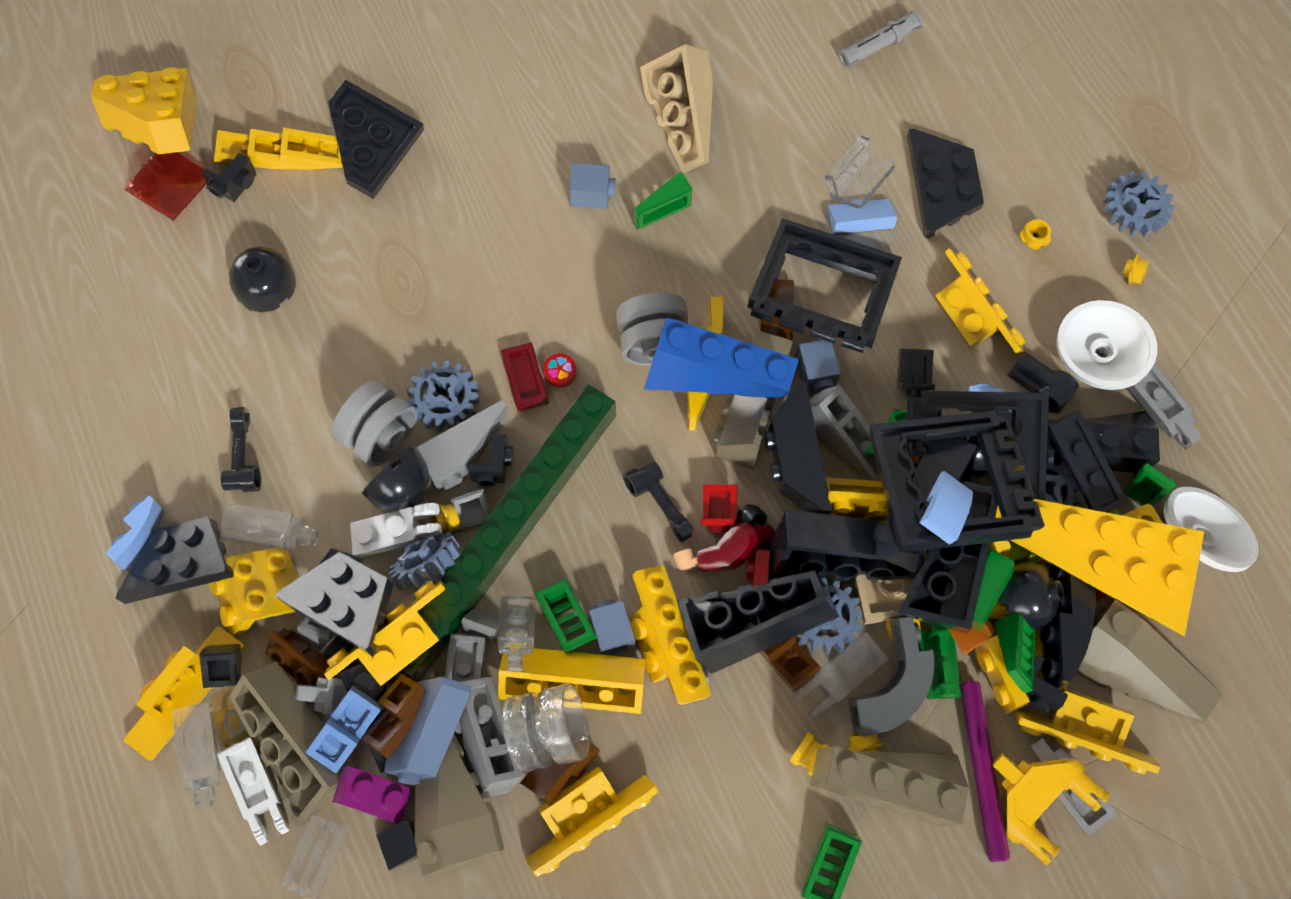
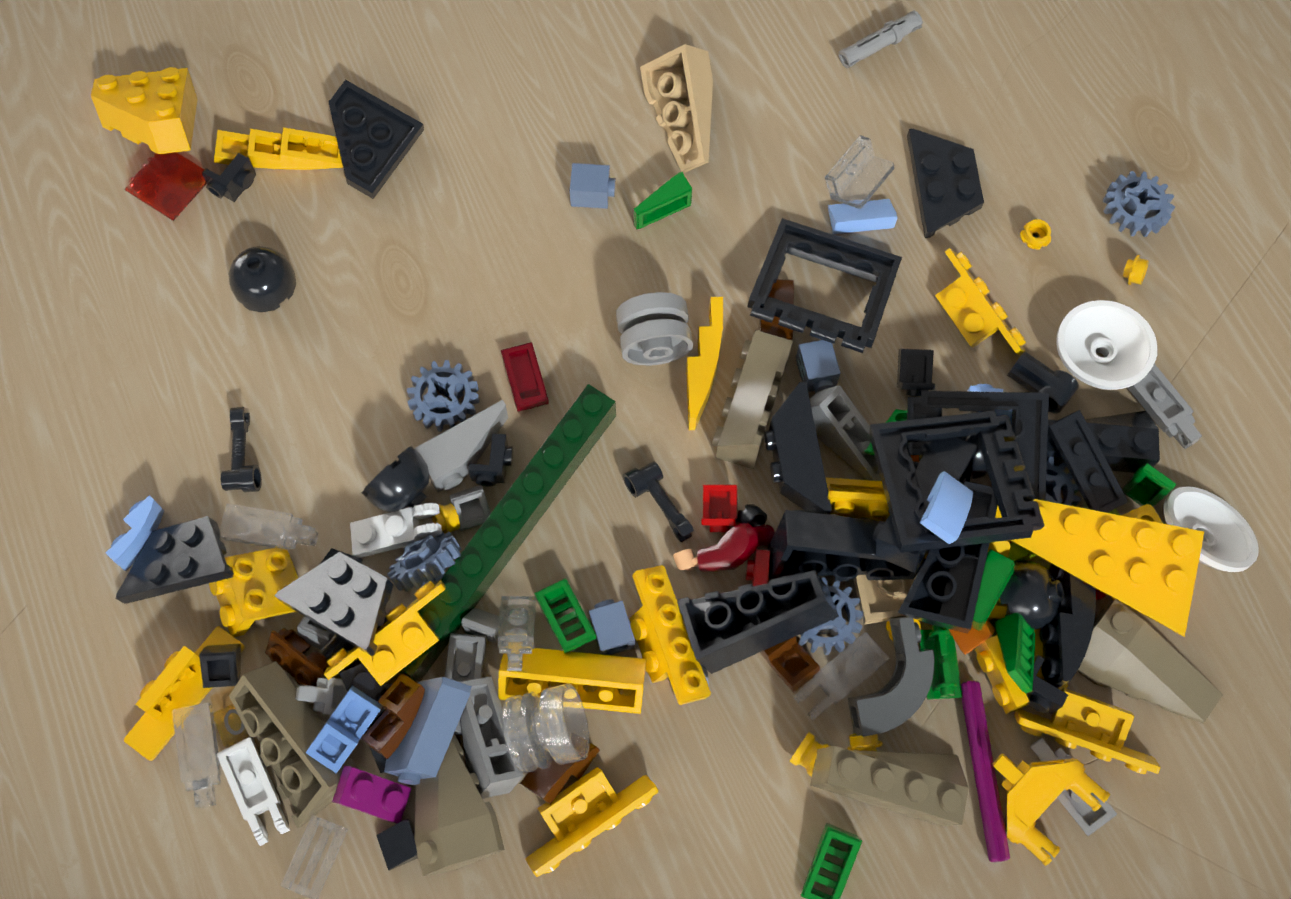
(374, 423): light grey wheel -> none
(559, 370): red tile -> none
(717, 364): blue wedge -> none

